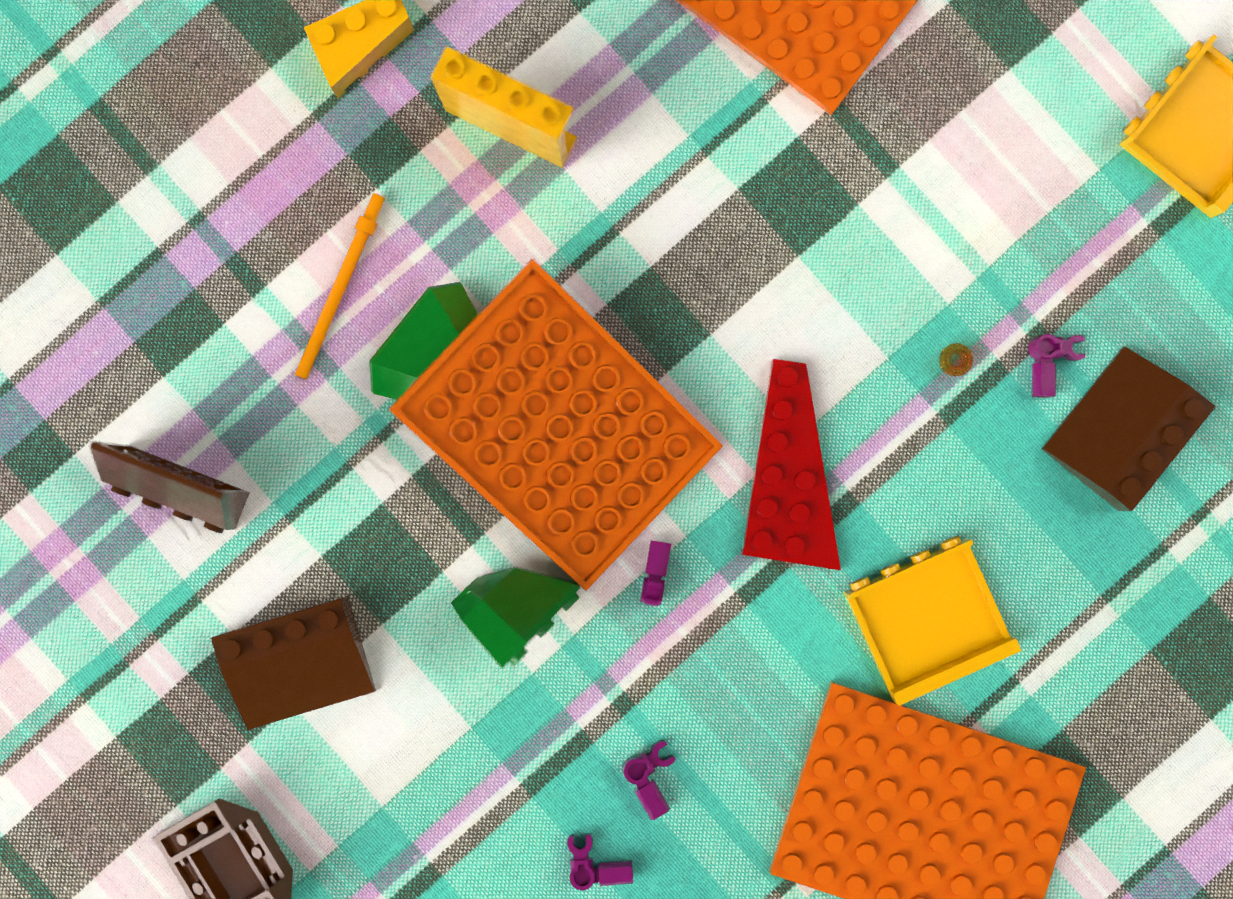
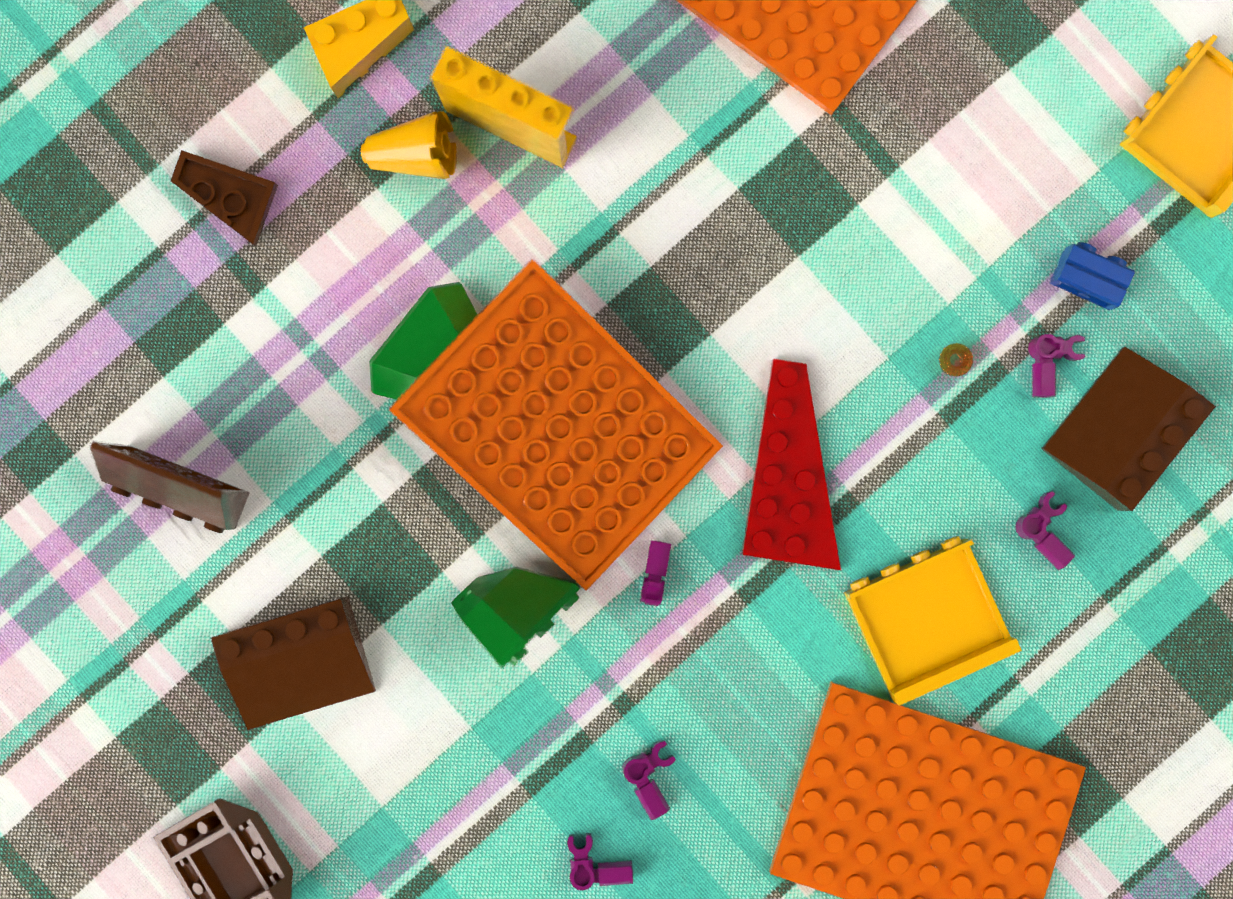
(228, 193): none -> reddish brown wing
(365, 226): light orange bar -> none
(414, 148): none -> yellow cone
(1047, 543): none -> magenta bar
(1092, 275): none -> blue brick

